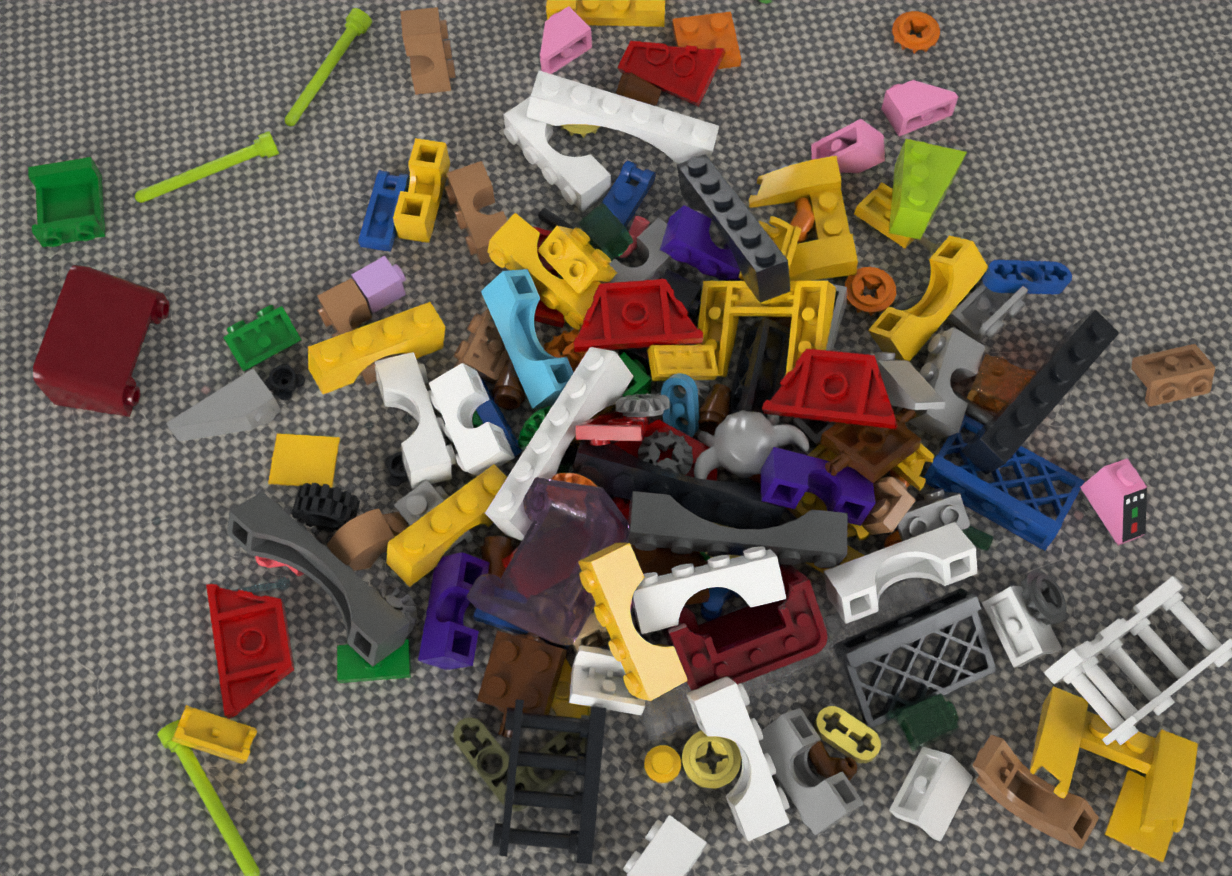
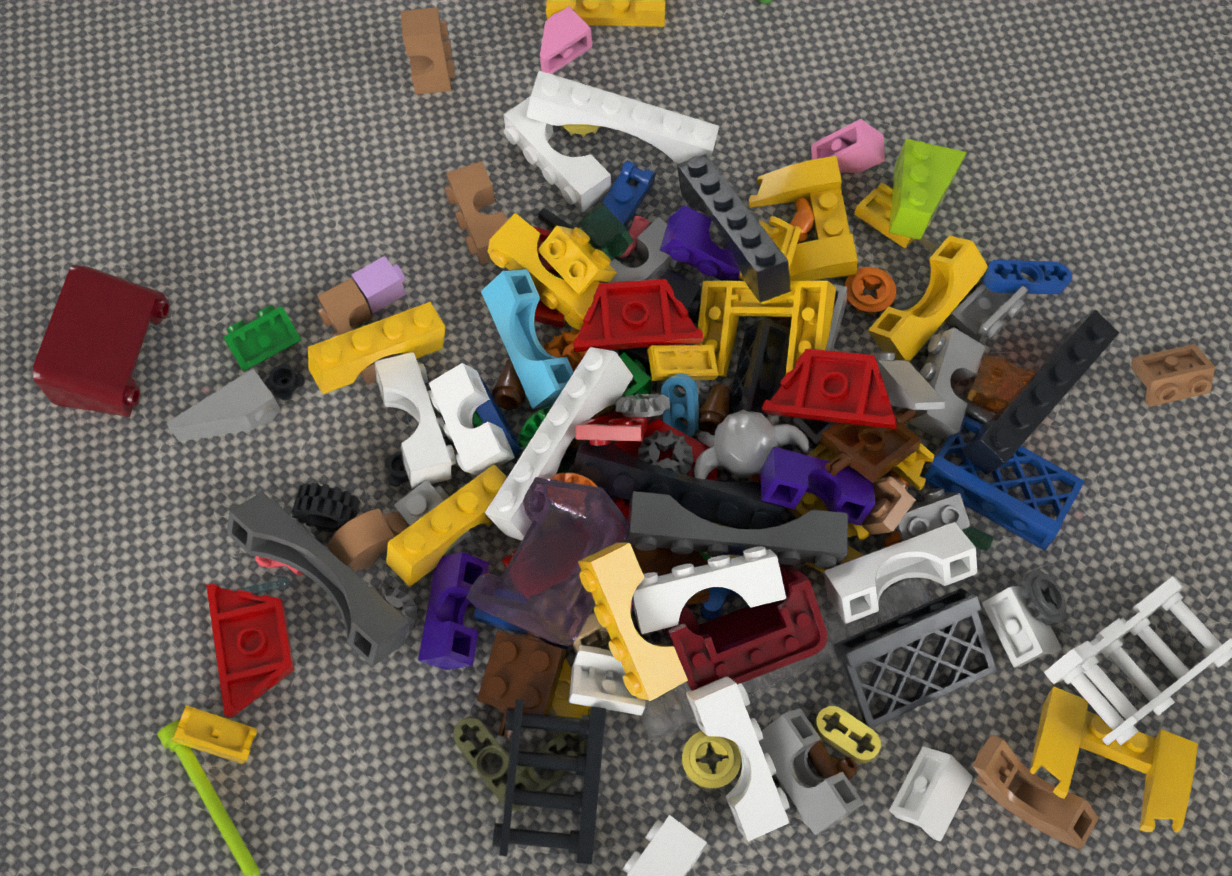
(68, 202): green panel -> none
(262, 146): lime piece -> none
(304, 460): yellow window -> none
(354, 668): green plate -> none
(356, 24): lime piece -> none
(378, 225): blue plate -> none
(419, 206): yellow arch -> none
(483, 349): medium nougat bracket -> none
(494, 550): reddish brown cone -> none
(638, 89): reddish brown cone -> none
(662, 764): yellow plate -> none
(675, 70): red wing -> none
(709, 32): orange plate -> none
(917, 105): bright pink slope -> none
(918, 22): orange gear -> none
(928, 722): clear green brick -> none
(1119, 500): bright pink slope -> none
(1126, 819): yellow window -> none

